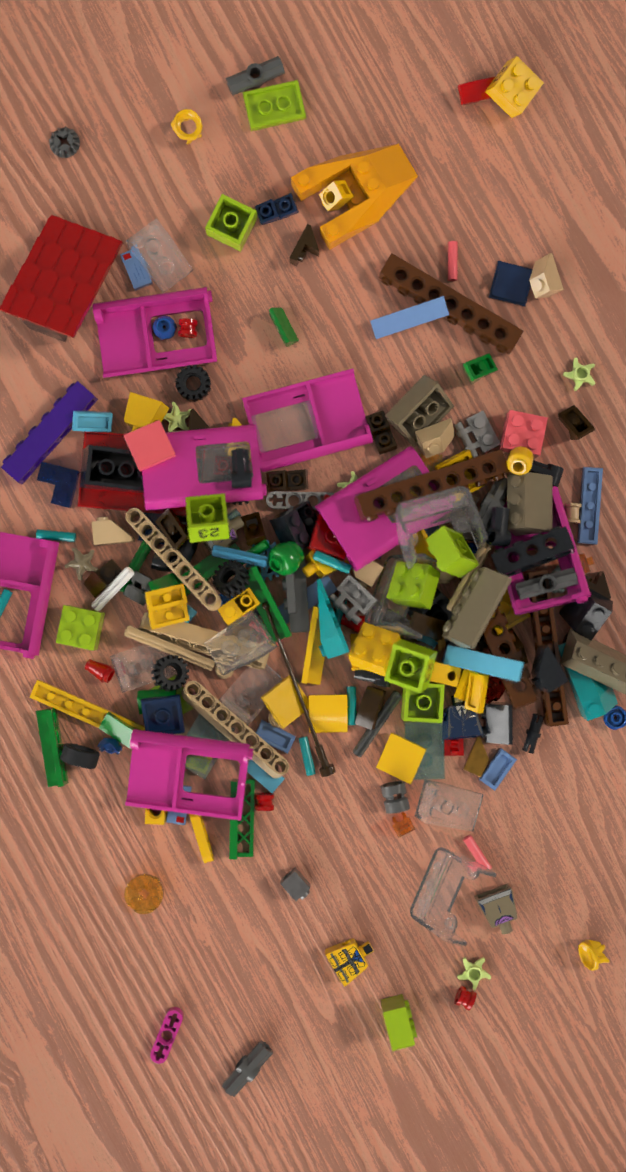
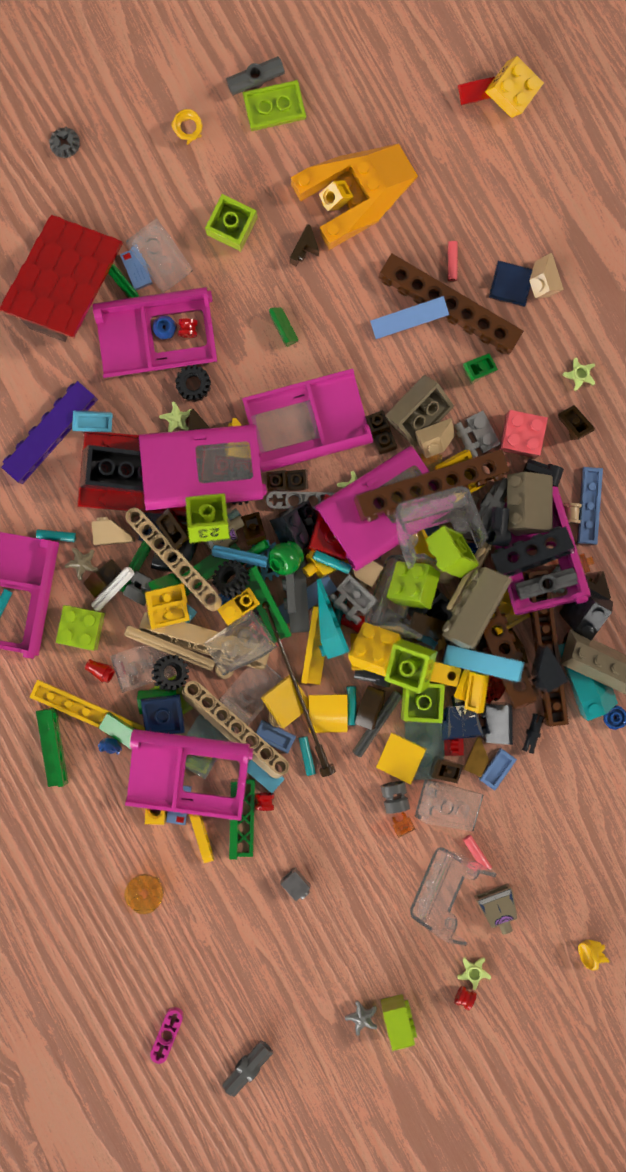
(64, 481): clear blue plate -> none
(80, 756): black tyre -> none
(122, 282): none -> green axle
(143, 411): yellow torso -> none
(149, 445): coral tile -> none
(240, 472): black piece -> none
(276, 209): dark blue slope -> none
(348, 959): yellow torso -> none
(362, 1017): none -> light grey animal
(445, 770): none -> dark brown slope
(520, 460): yellow head -> none

